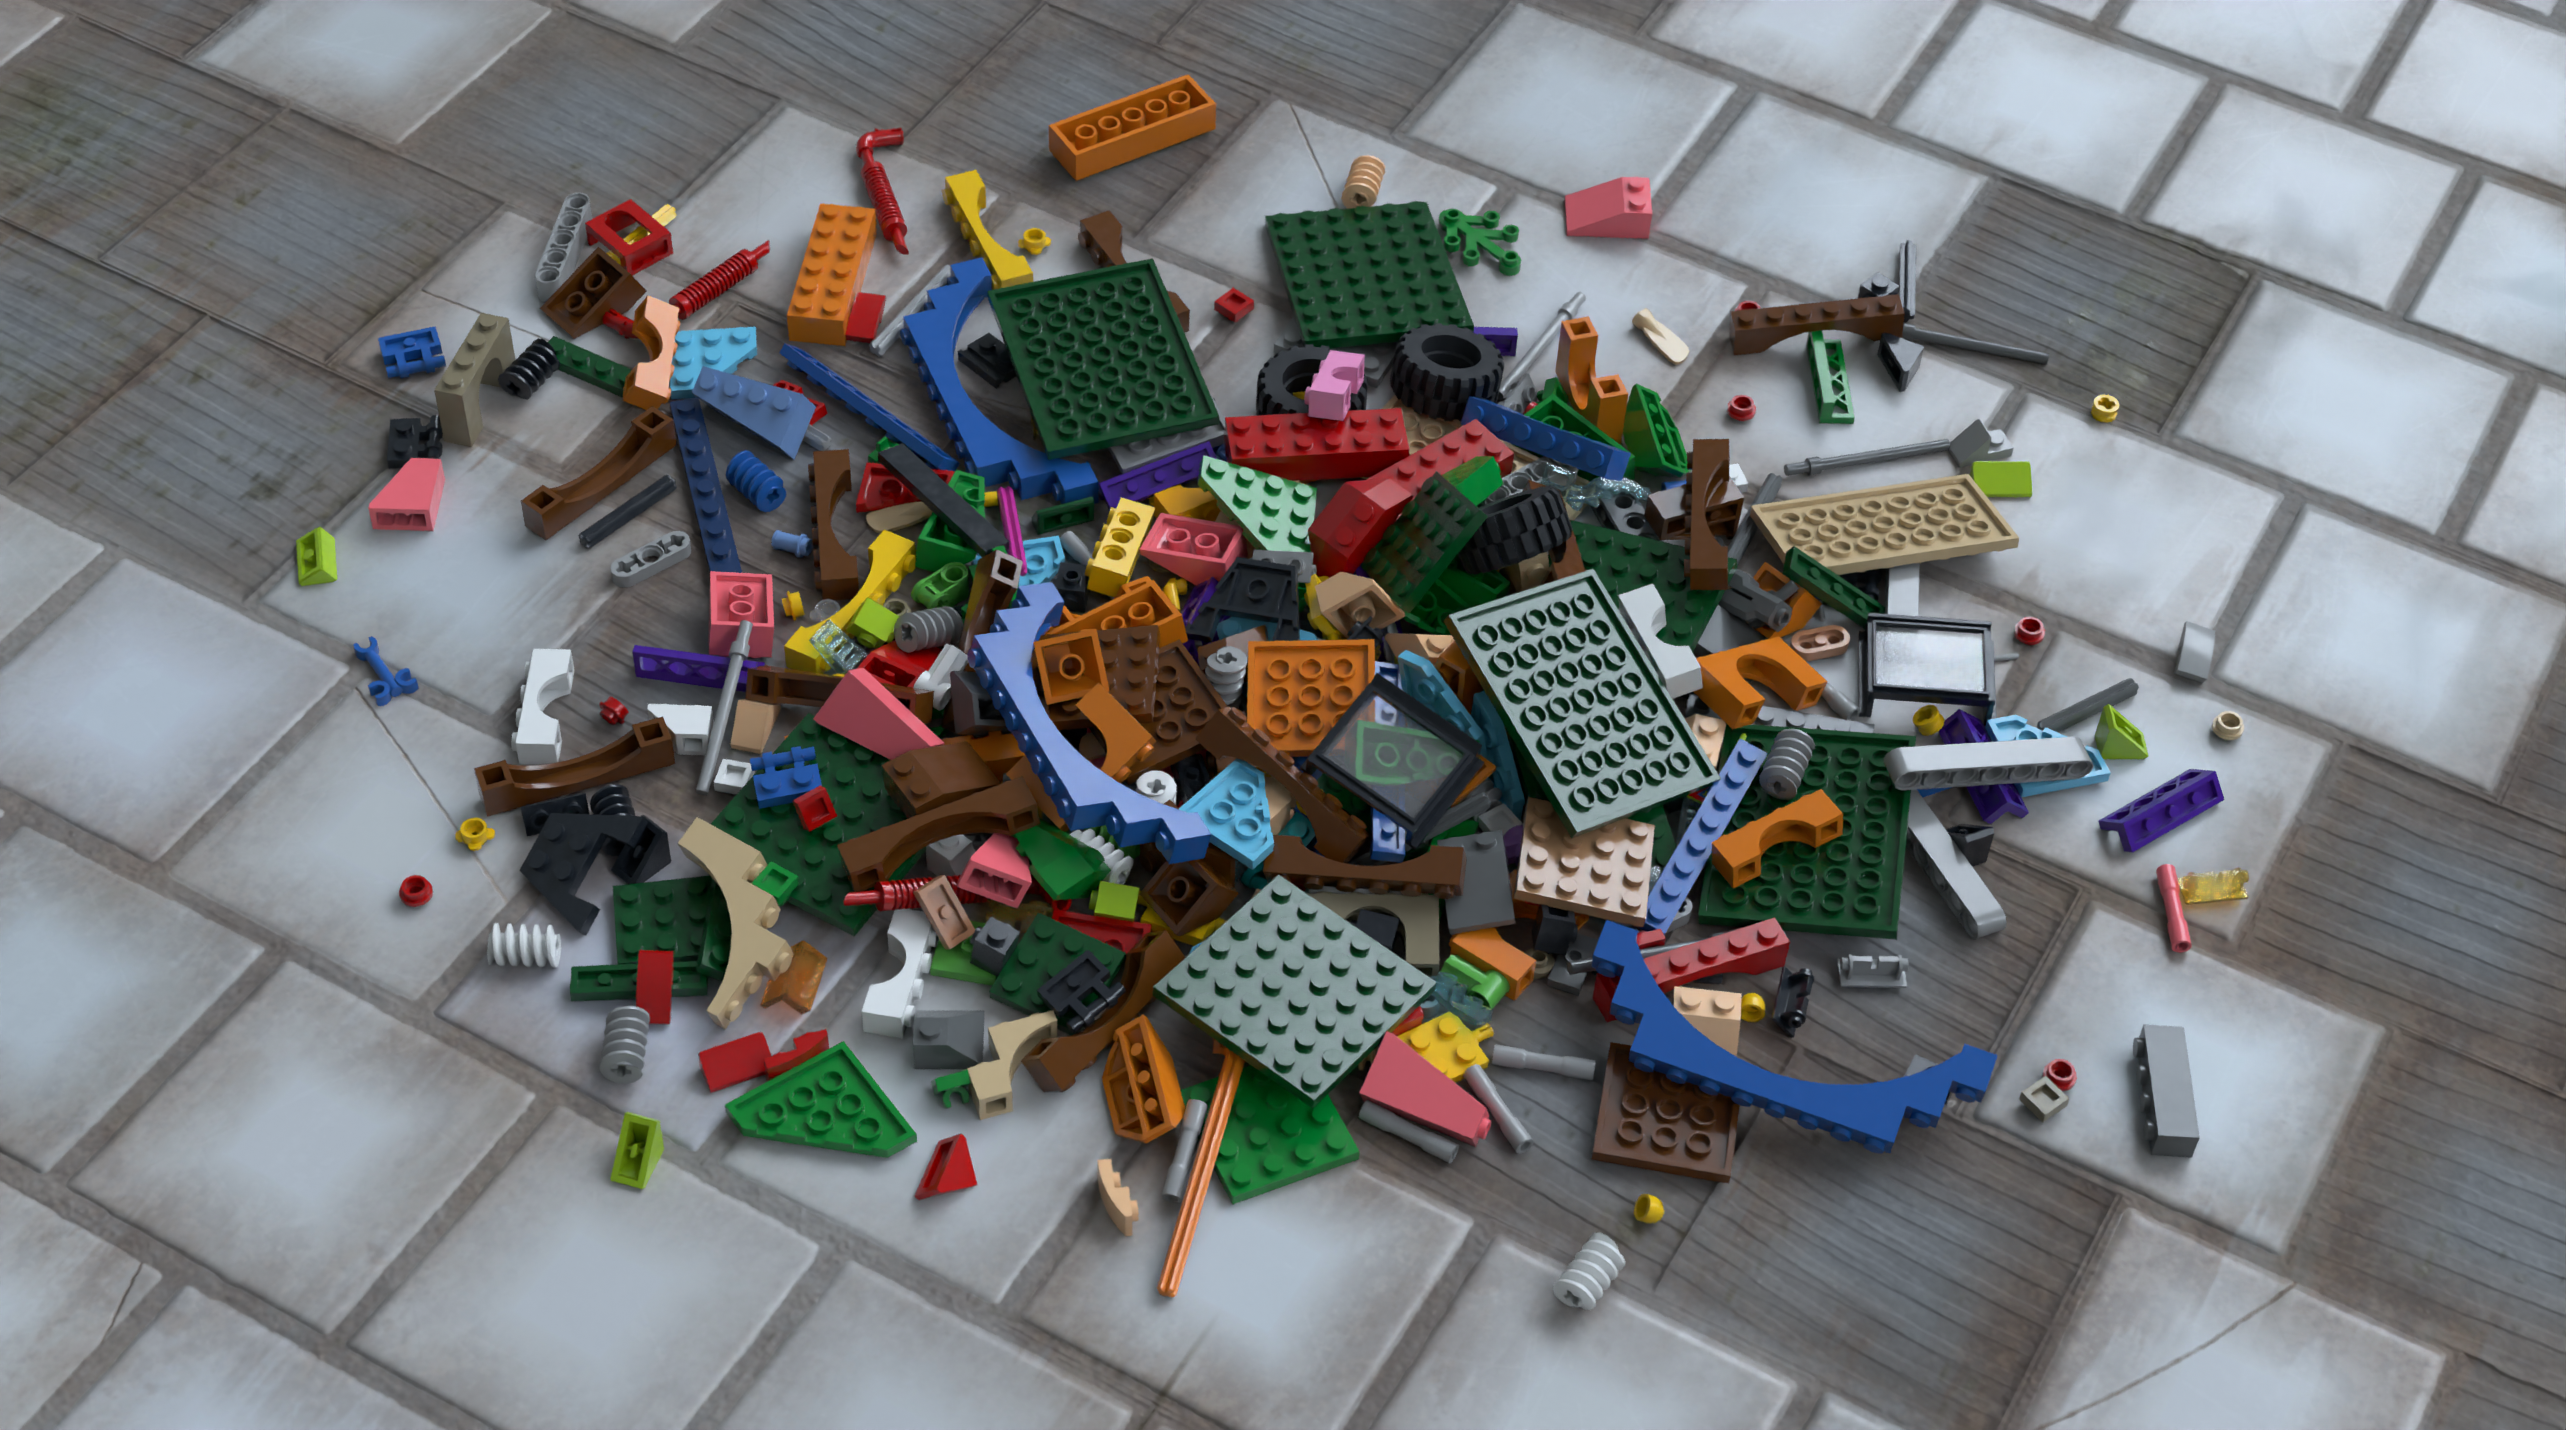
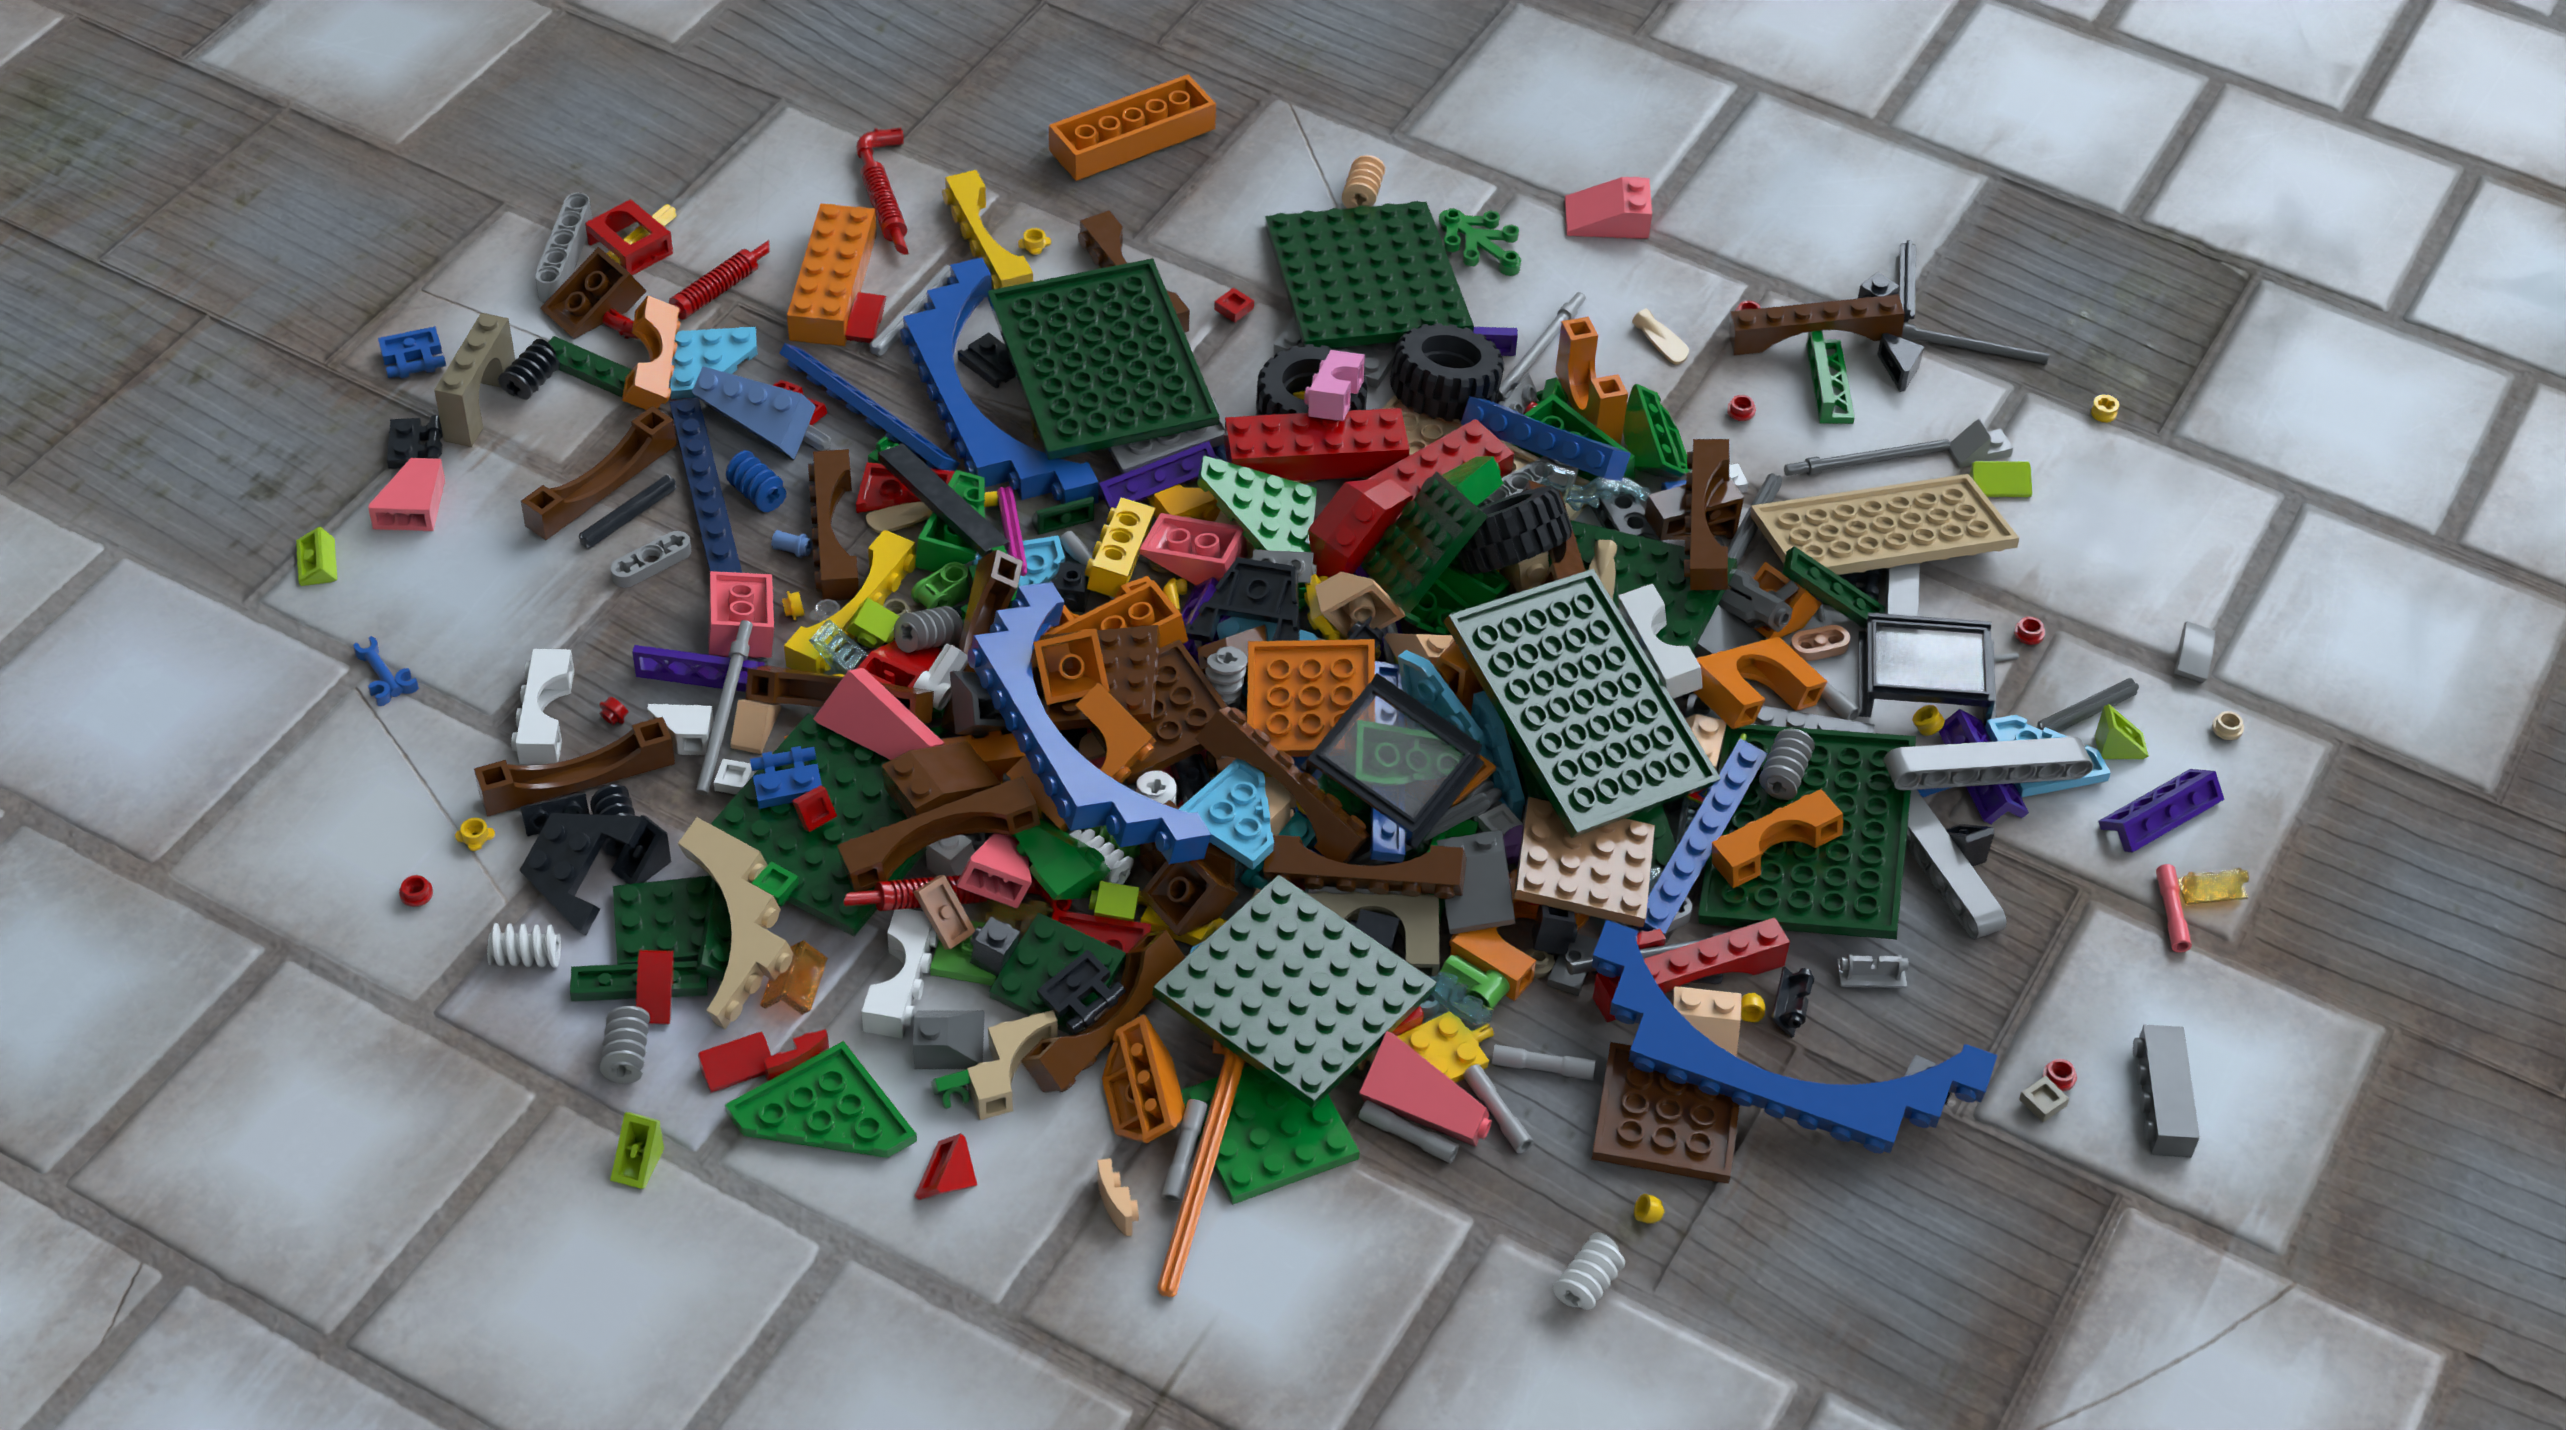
(1604, 563): none -> tan piece

